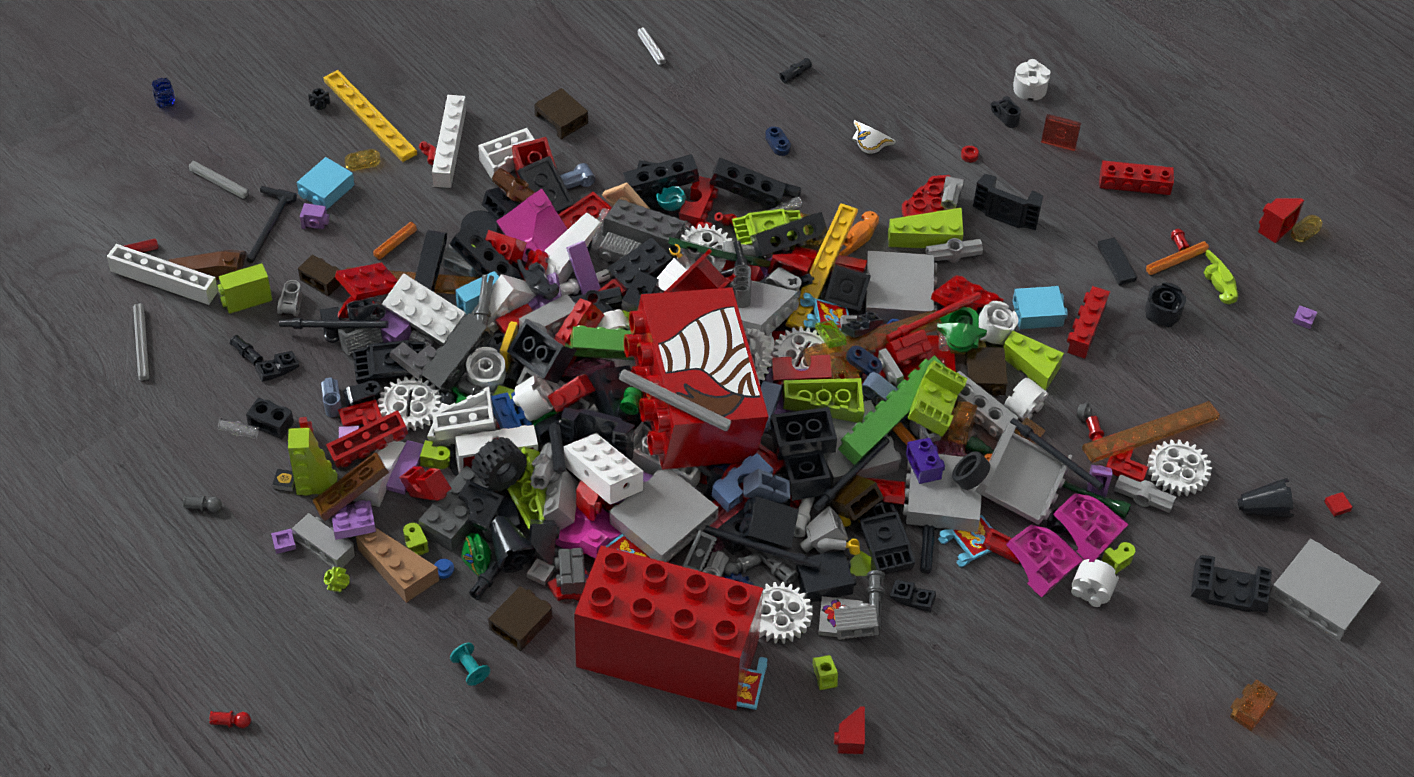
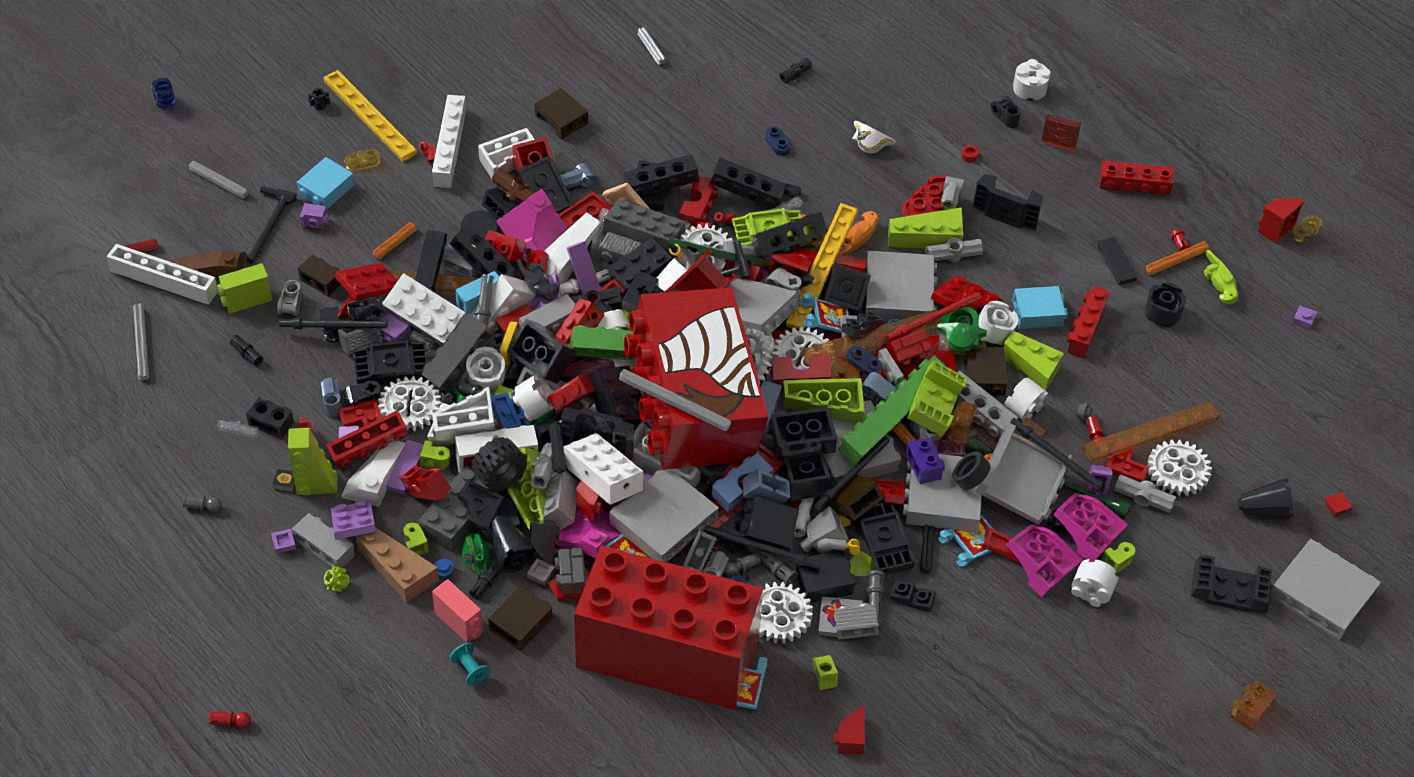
(280, 365): black slope -> none
(350, 486): reddish brown tile -> none
(411, 360): flat silver plate -> none
(457, 611): none -> coral brick
(631, 400): green wheel -> none
(671, 198): teal hair -> none
(742, 285): dark grey beam -> none
(830, 334): clear neon green tile -> none

